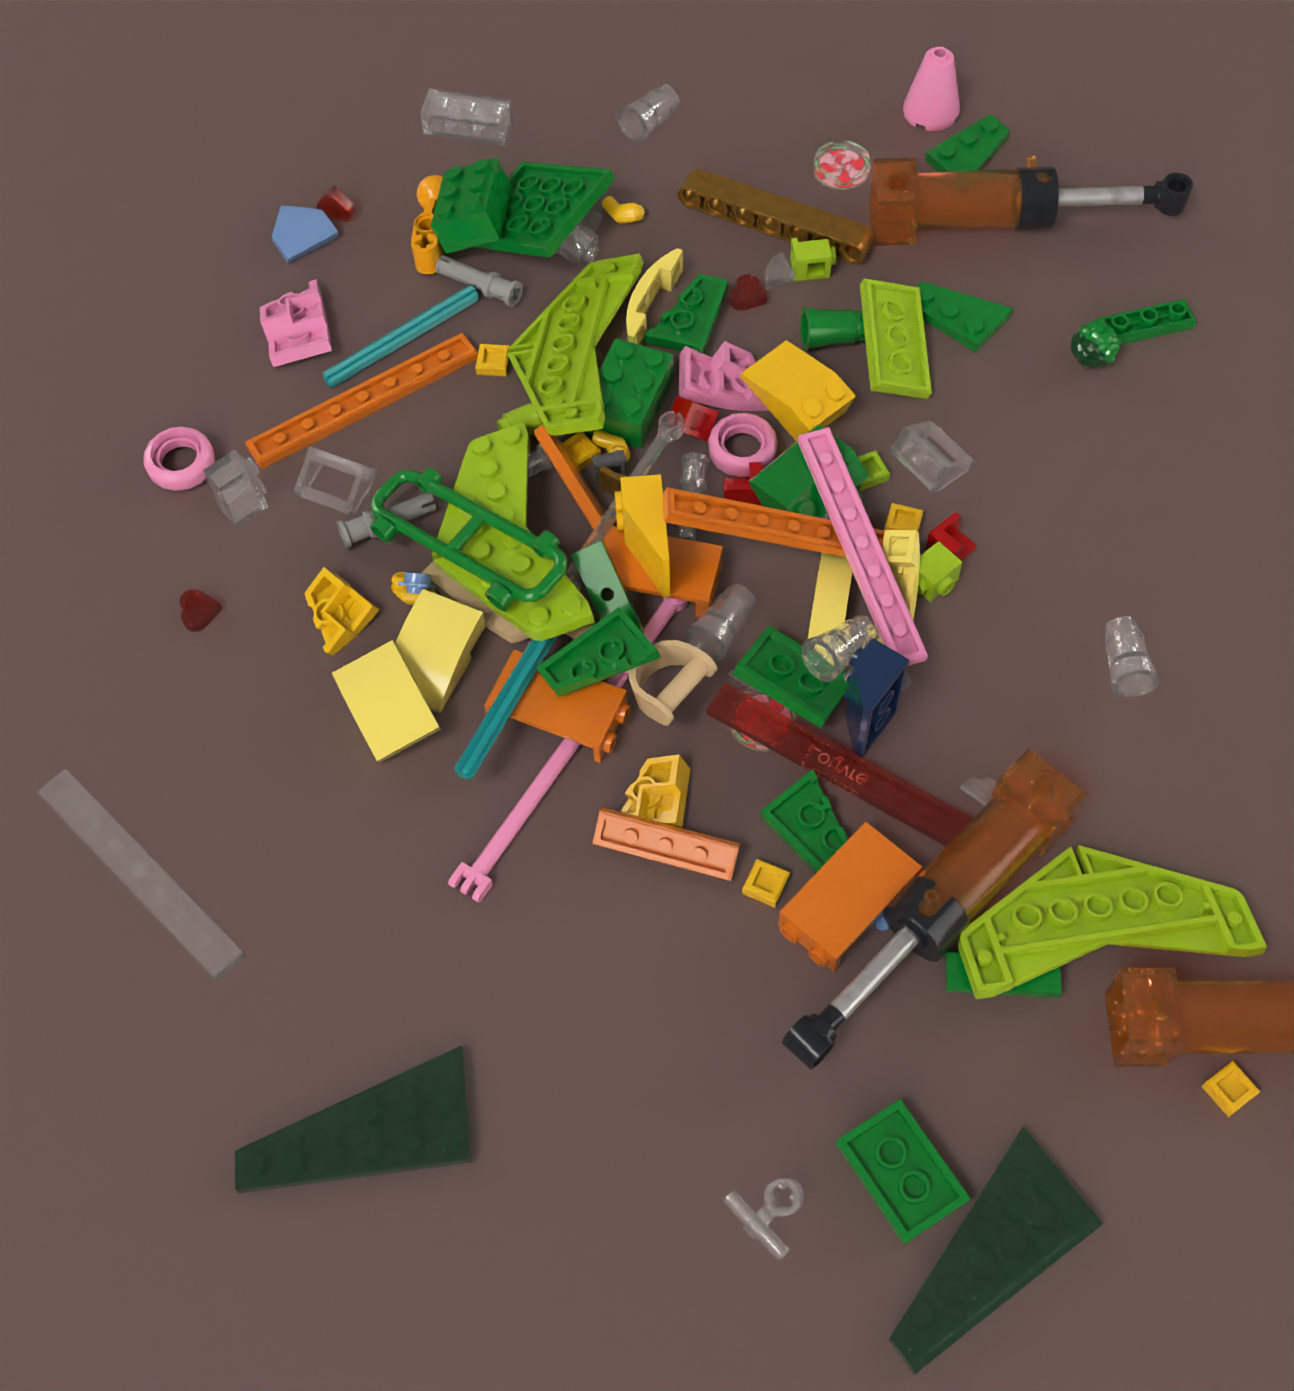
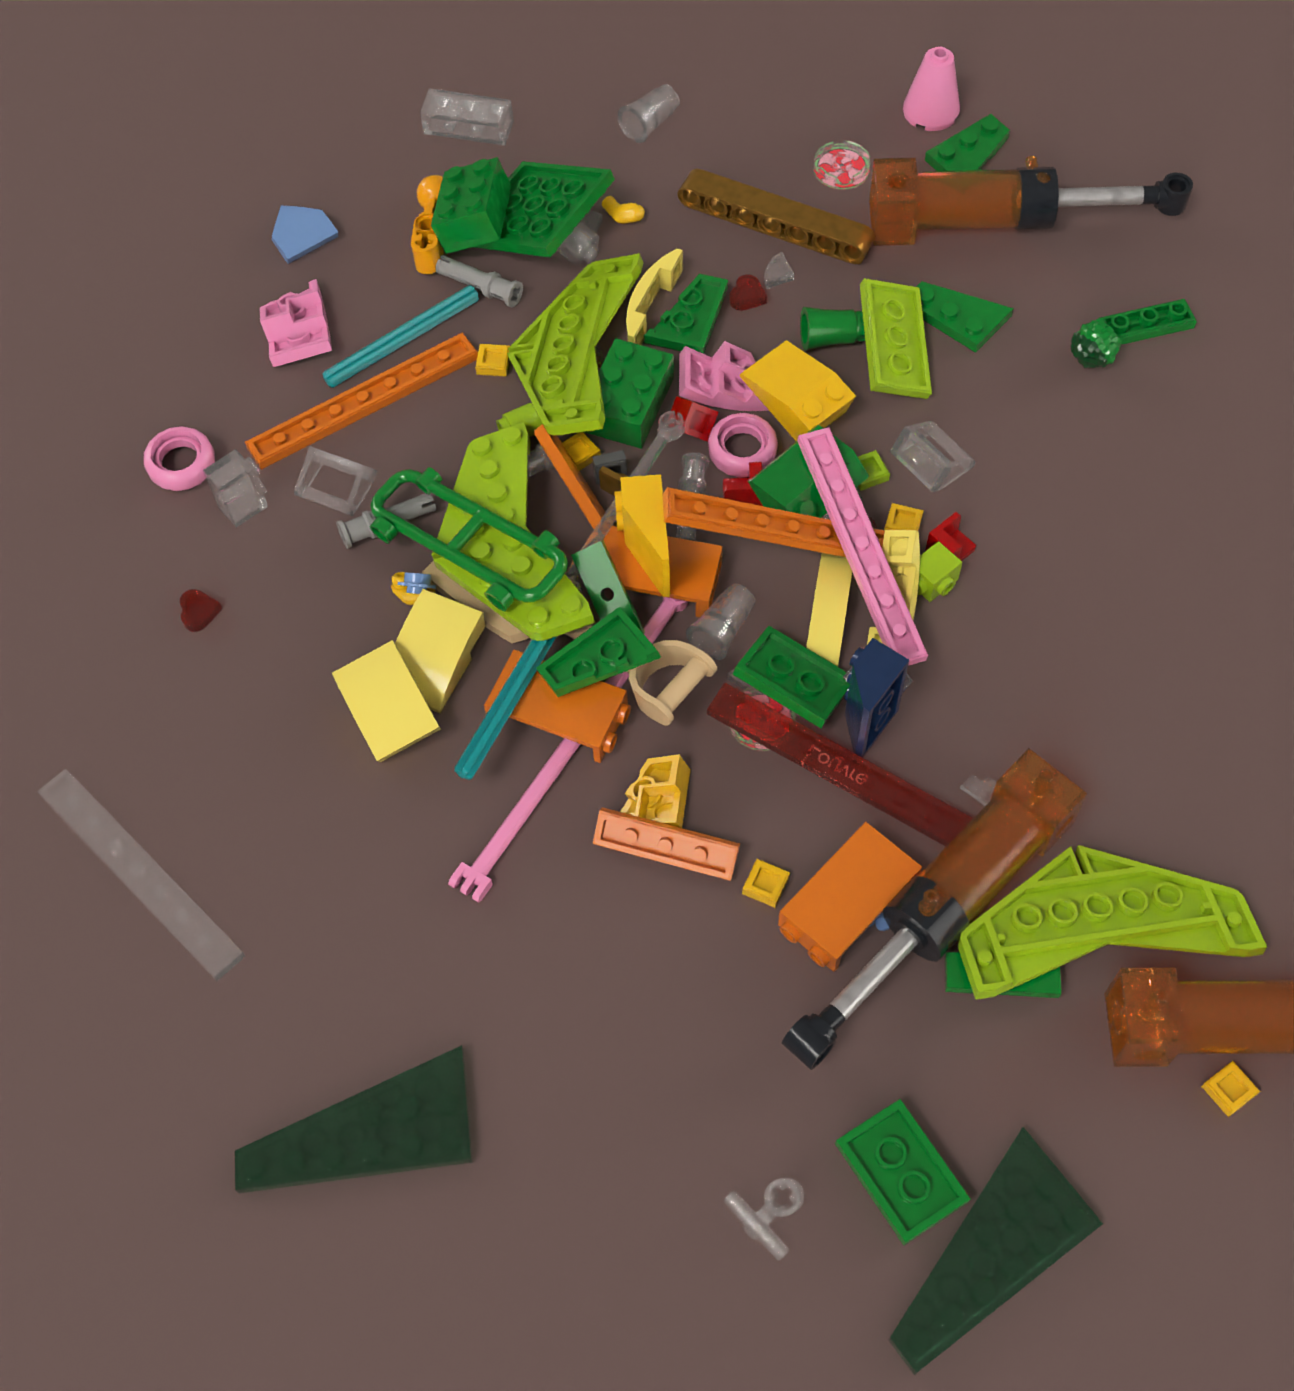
(336, 205): clear red tile -> none
(338, 610): yellow slope -> none
(610, 442): yellow arm -> none
(806, 822): green wing -> none
(811, 259): lime brick -> none
(832, 651): clear plant -> none
(1129, 659): clear plant -> none

